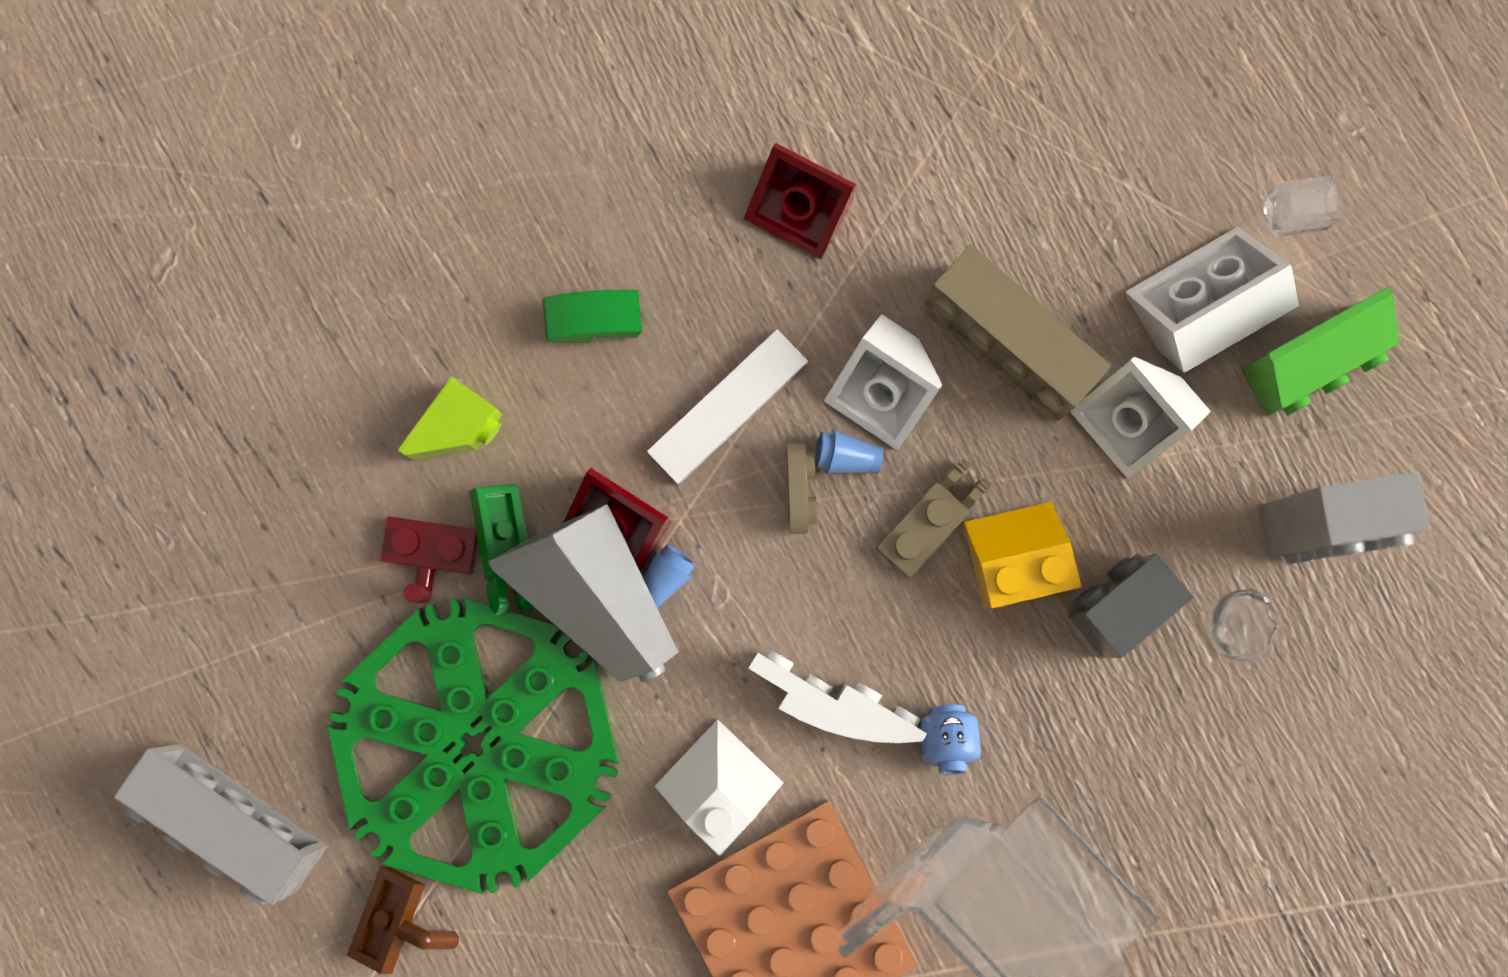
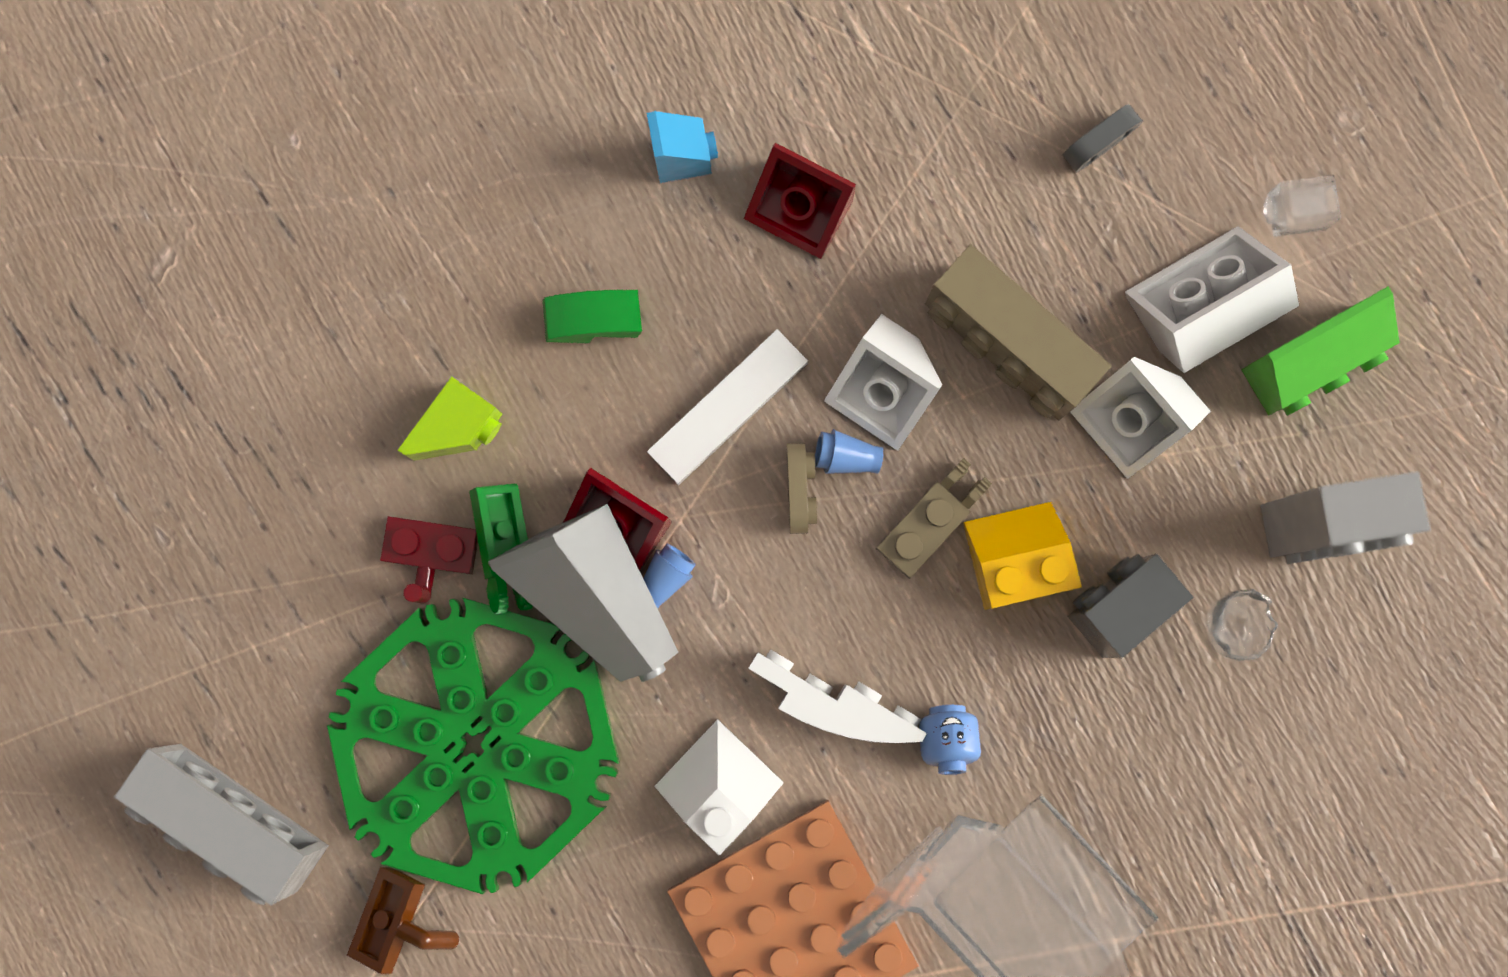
(680, 146): none -> slope
(1102, 138): none -> dark grey beam

